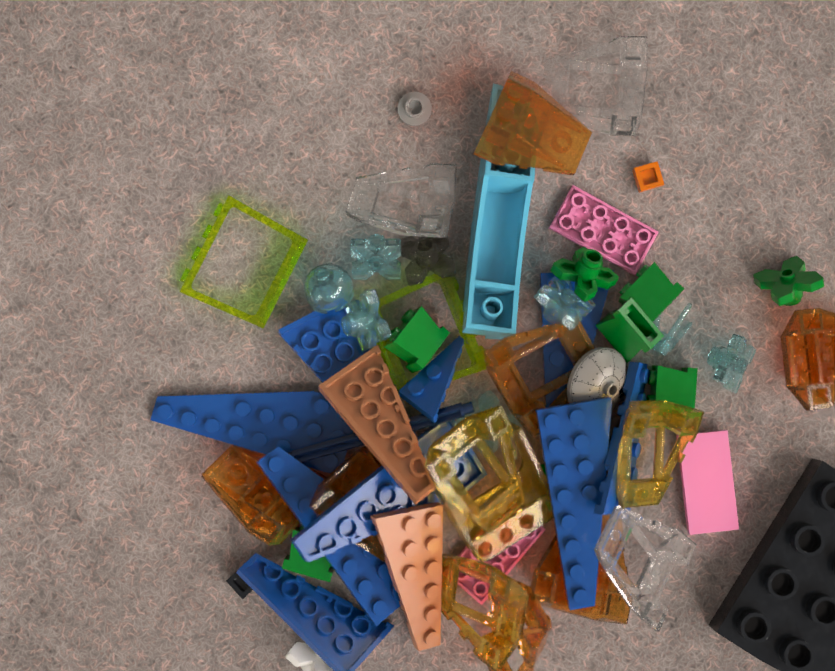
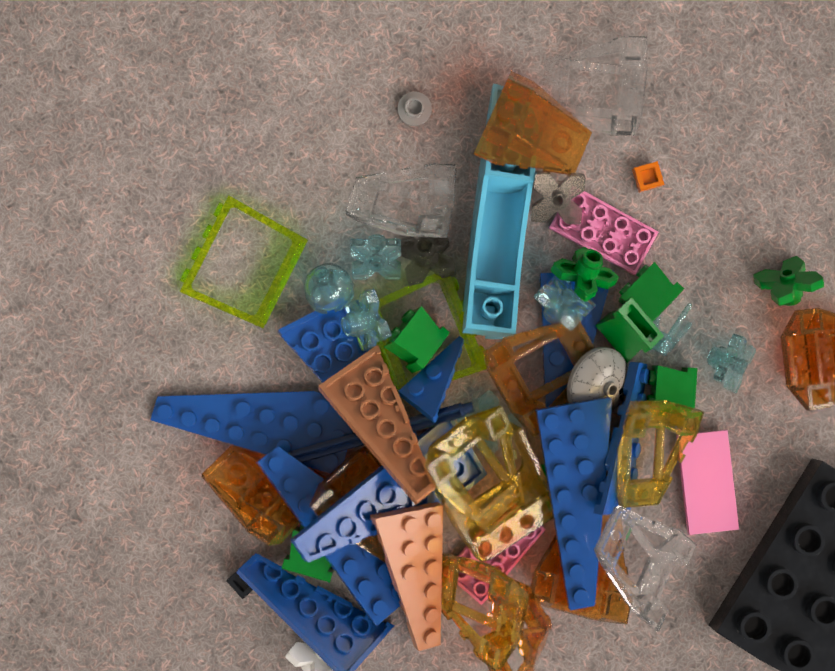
(565, 205): none -> clear smoke plant

